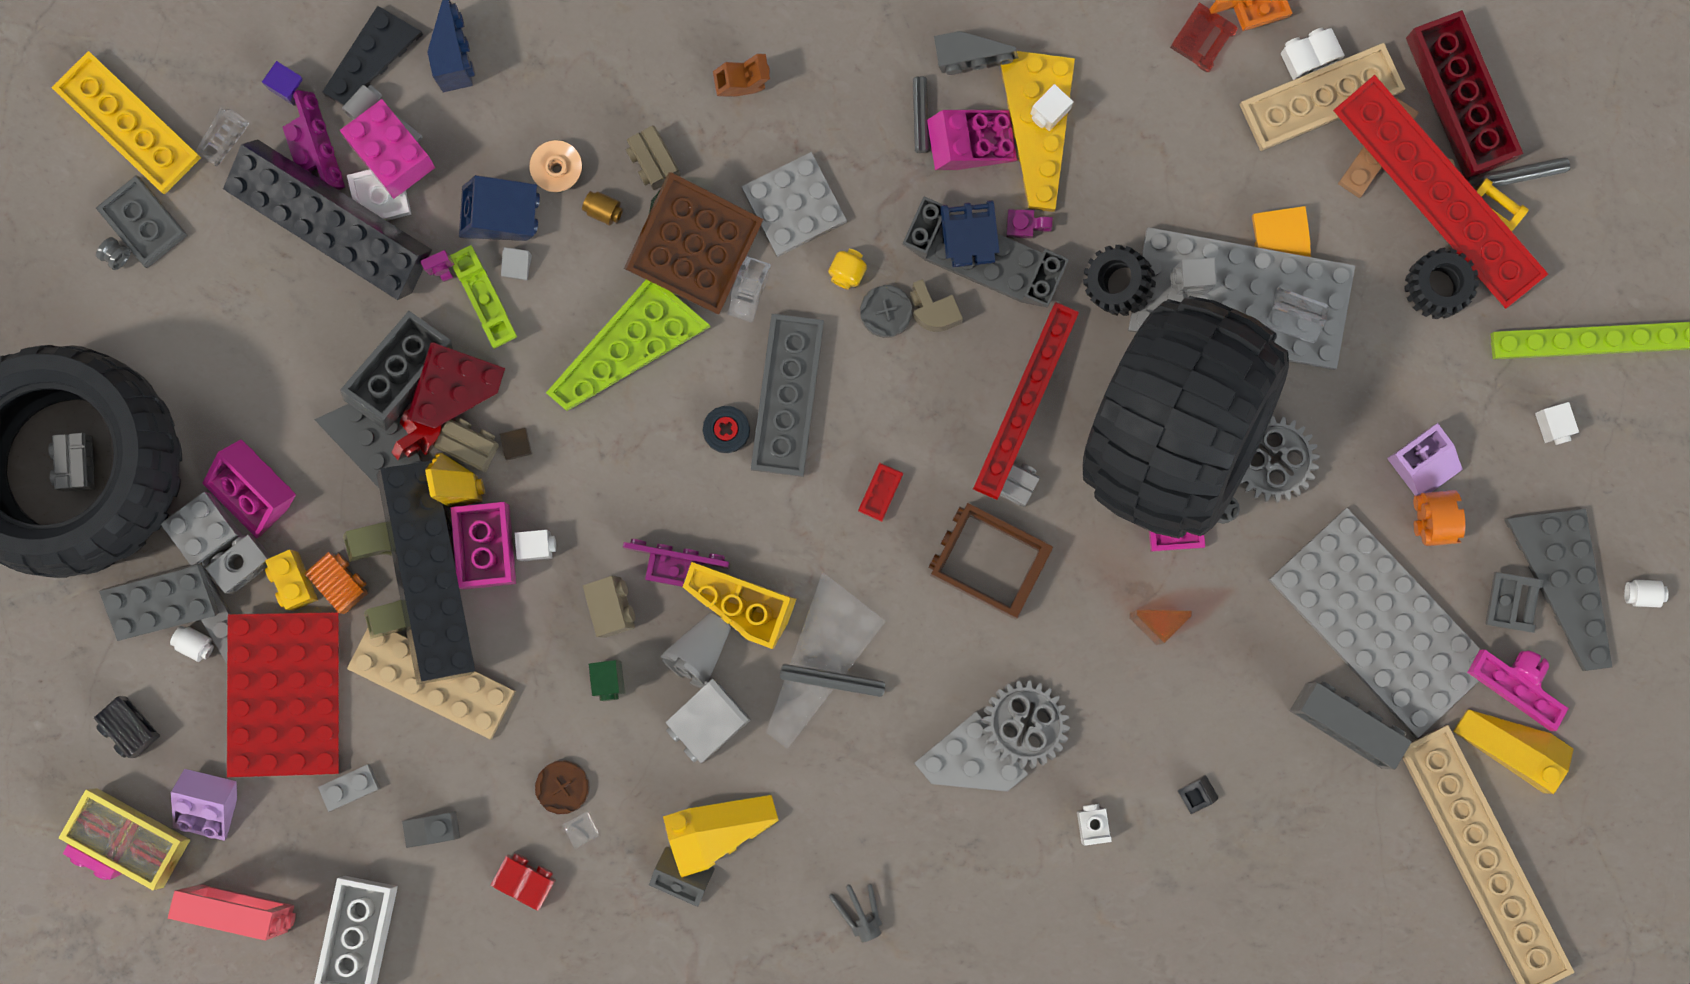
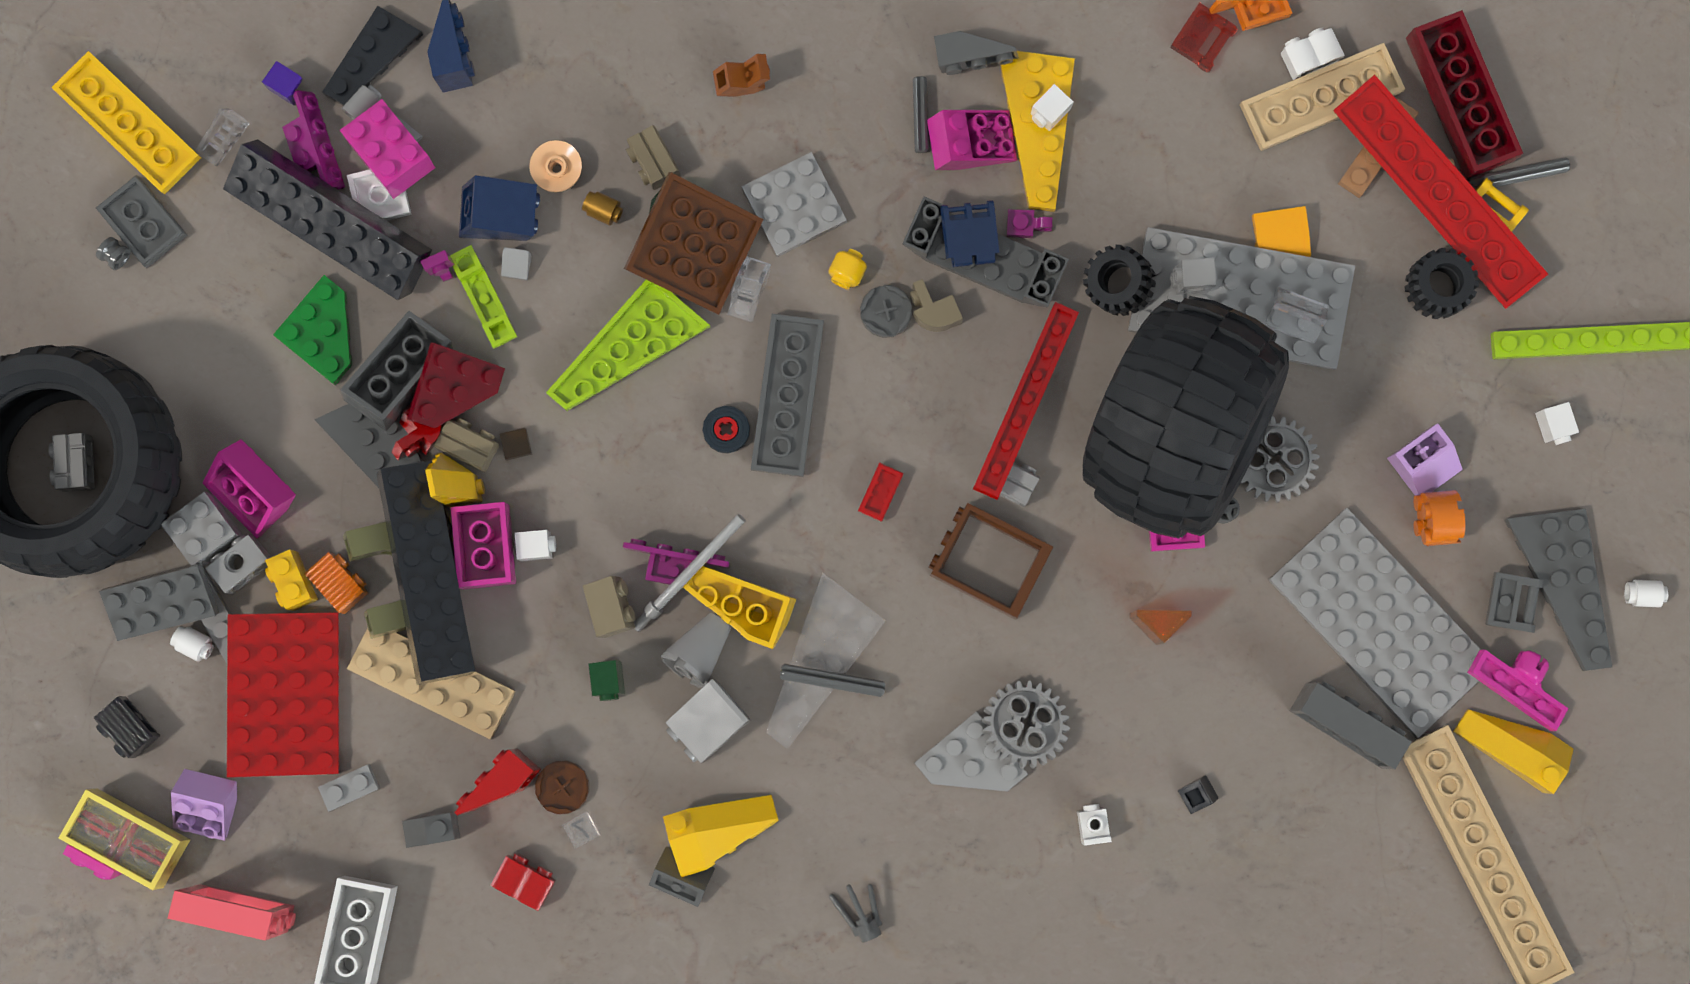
(320, 330): none -> green plate
(509, 776): none -> red slope
(654, 608): none -> light grey bar

